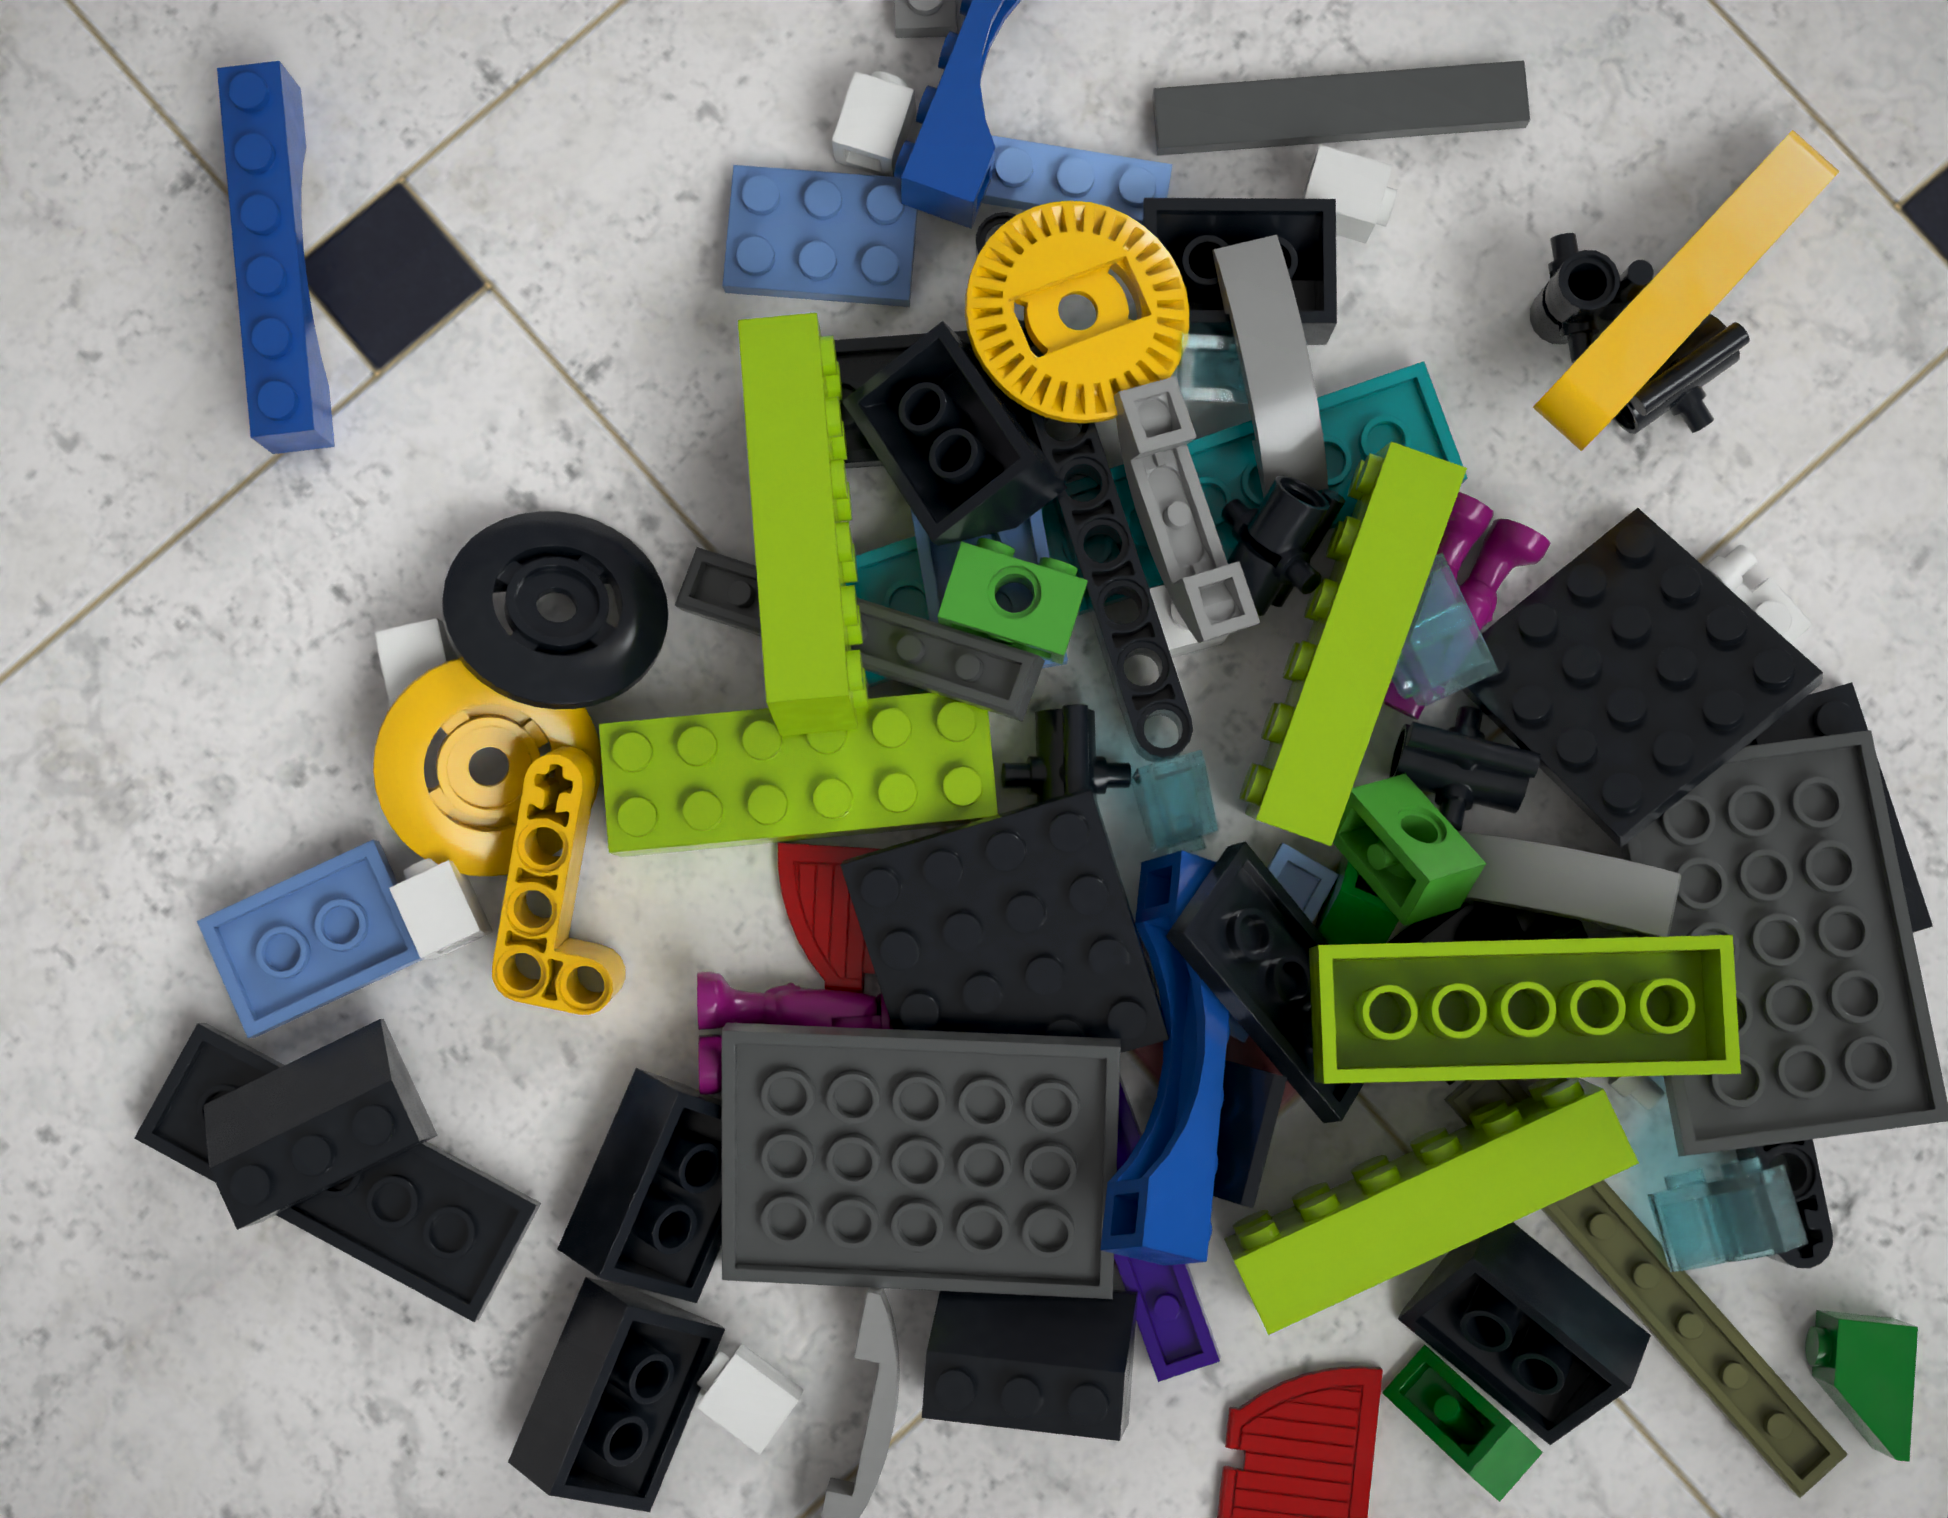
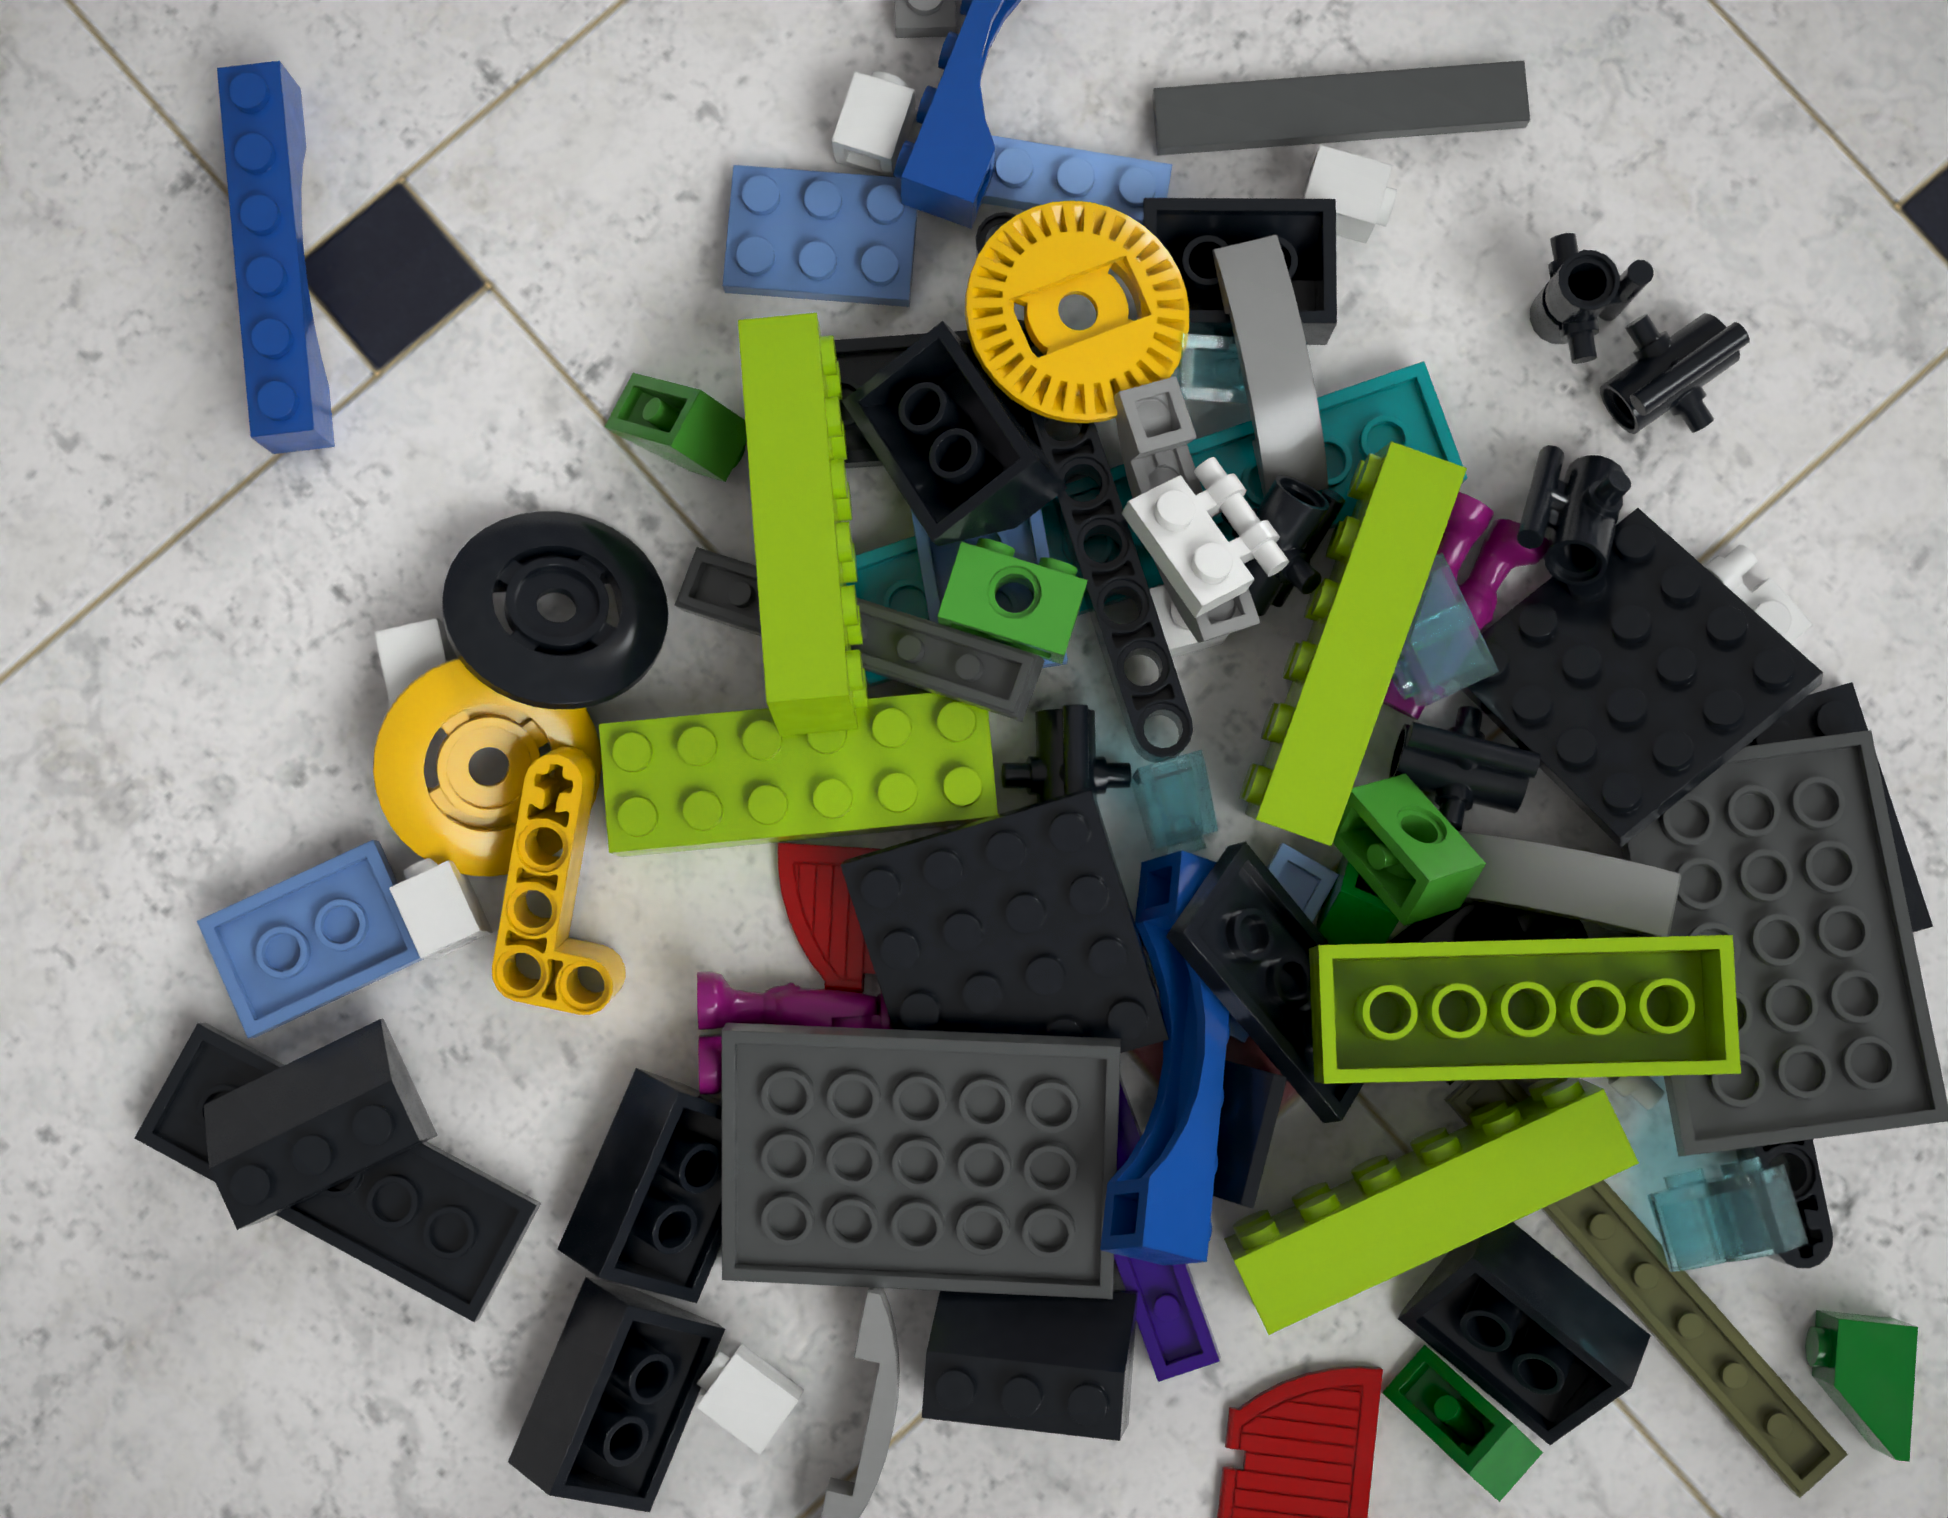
(680, 426): none -> bright green slope
(1191, 547): none -> white plate
(1578, 512): none -> black pin
(1685, 291): yellow beam -> none

